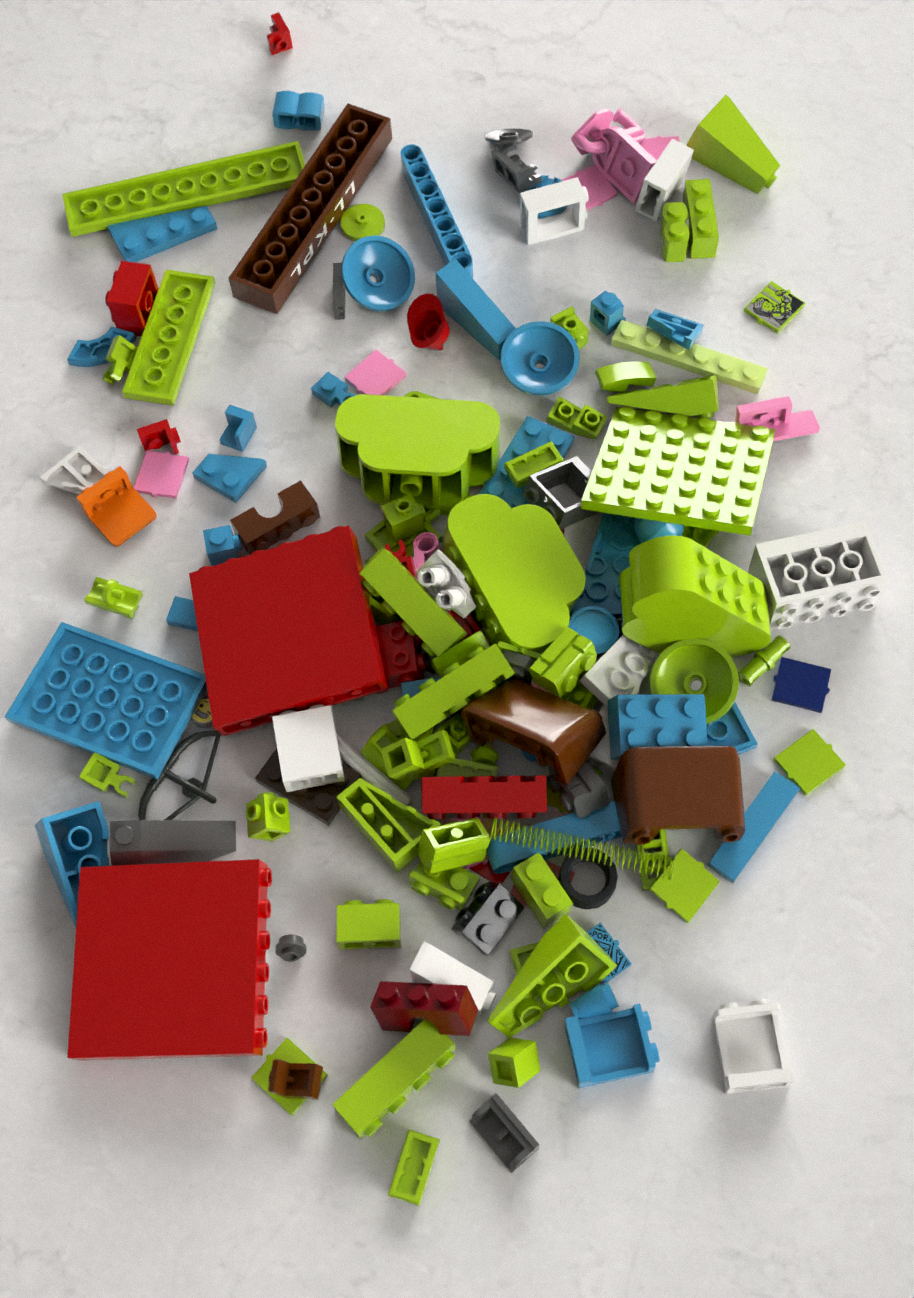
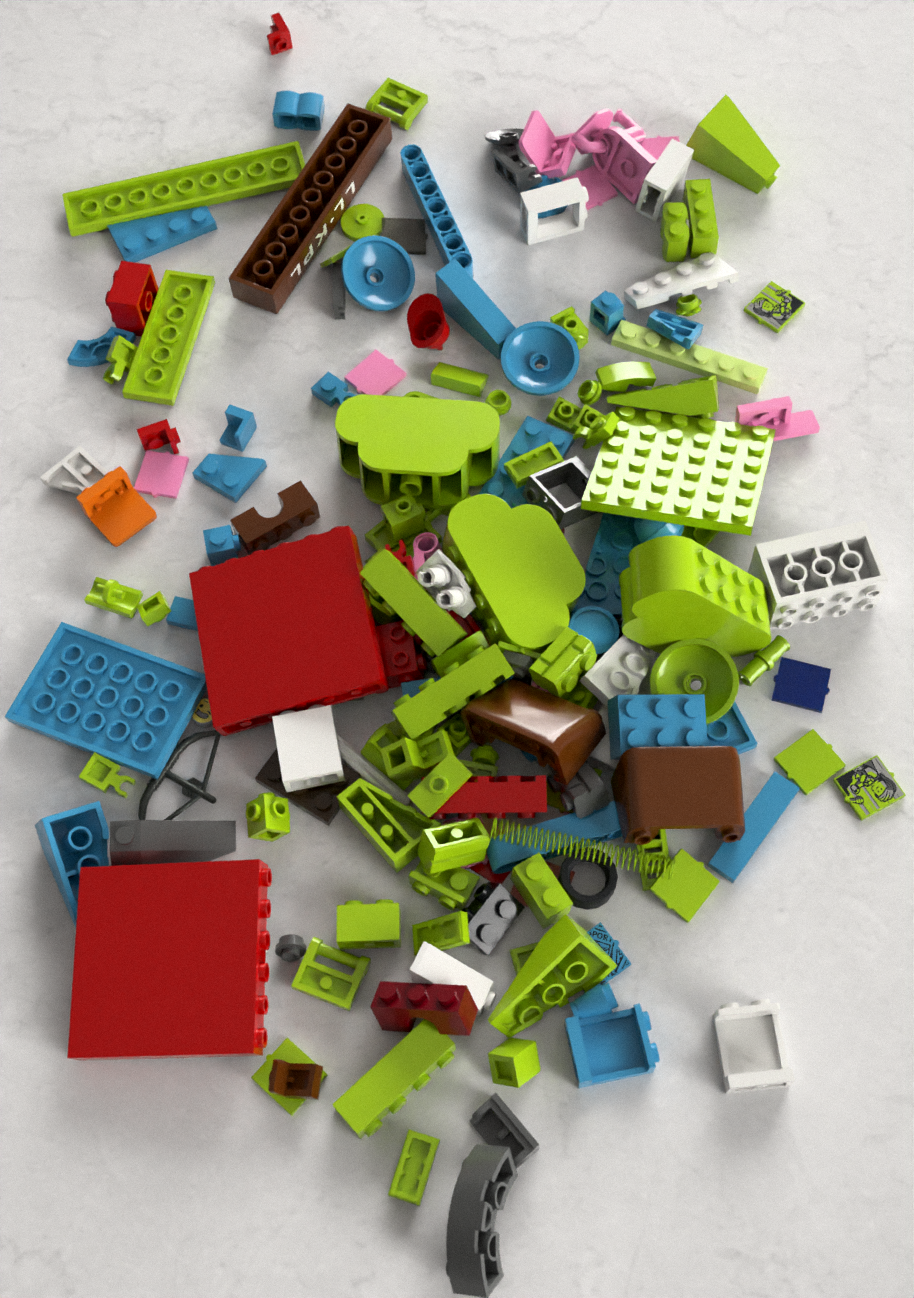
(154, 609): none -> lime plate
(327, 983): none -> lime plate
(334, 258): none -> lime piece
(399, 97): none -> lime plate
(407, 233): none -> clear smoke piece
(439, 785): none -> lime plate
(442, 932): none -> lime plate
(459, 379): none -> lime slope
(470, 1239): none -> dark grey brick
(499, 401): none -> lime plate
(543, 149): none -> bright pink bracket
(589, 392): none -> lime plate
(599, 430): none -> lime plate
(681, 280): none -> white wing
(688, 305): none -> lime plate
(869, 787): none -> piece

